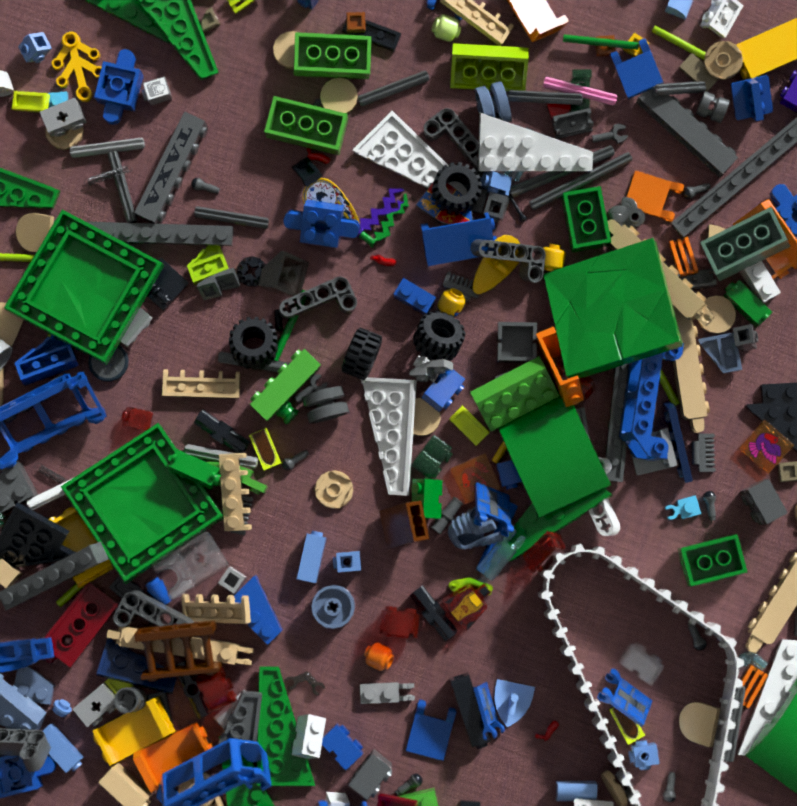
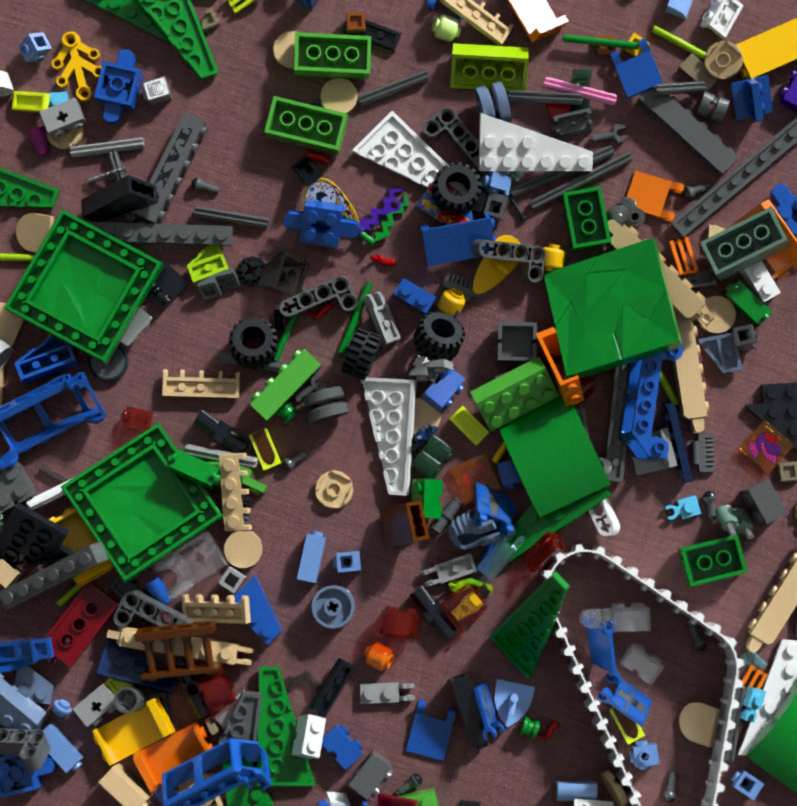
(39, 139): none -> magenta cone
(119, 198): none -> black slope
(211, 724): none -> dark tan tile
(243, 548): none -> tan tile
(323, 310): none -> red piece
(331, 687): none -> black tile
(355, 318): none -> green piece
(382, 318): none -> light grey hinge
(423, 435): none -> dark blue animal
(451, 569): none -> light grey hinge
(529, 626): none -> green wing
(529, 728): none -> green wheel
(602, 646): none -> blue flag
(626, 618): none -> clear brick
(735, 519): none -> sand green piece
(752, 701): none -> medium azure plate
(752, 787): none -> medium blue brick

